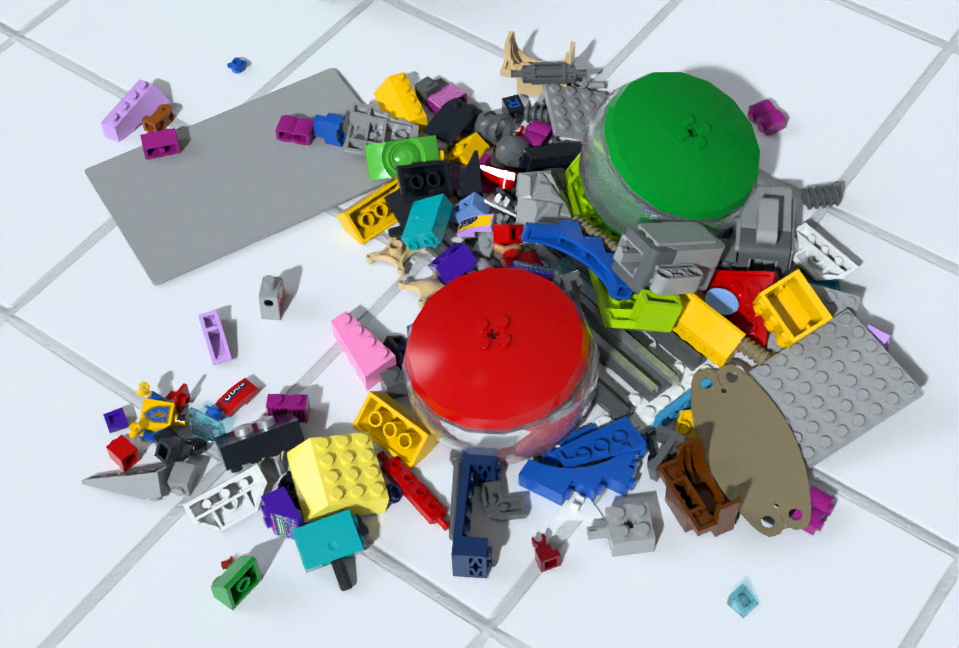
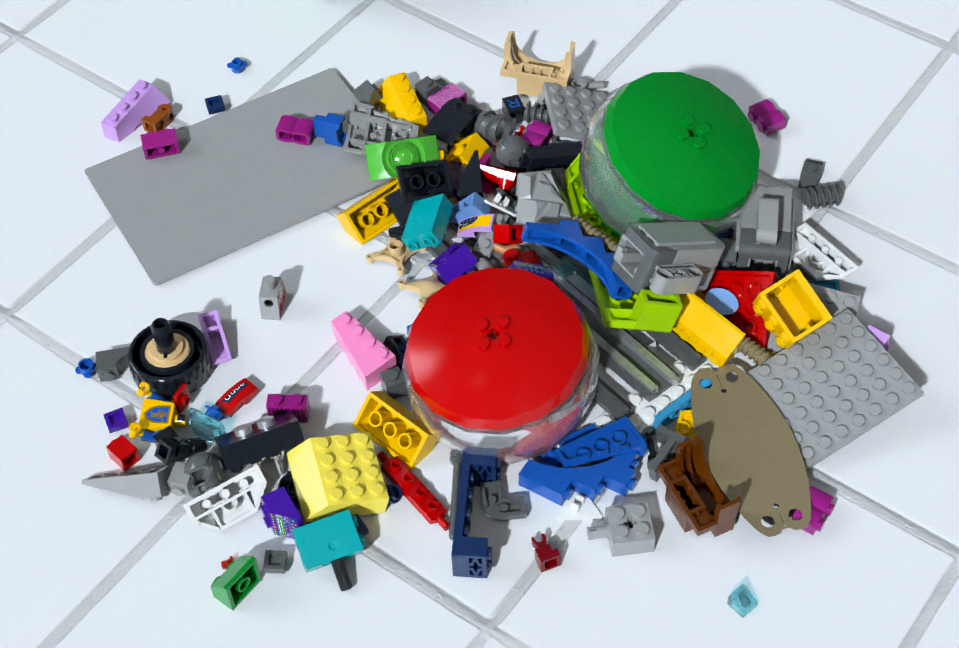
(86, 367): none -> blue plate
(111, 363): none -> dark grey arch
(168, 356): none -> black wheel
(206, 472): none -> dark grey helmet
(214, 104): none -> dark blue plate
(275, 561): none -> dark grey plate
(368, 94): none -> dark grey arch
(548, 73): dark grey piece -> none
(571, 286): light grey hinge -> none
(810, 173): none -> dark grey arch

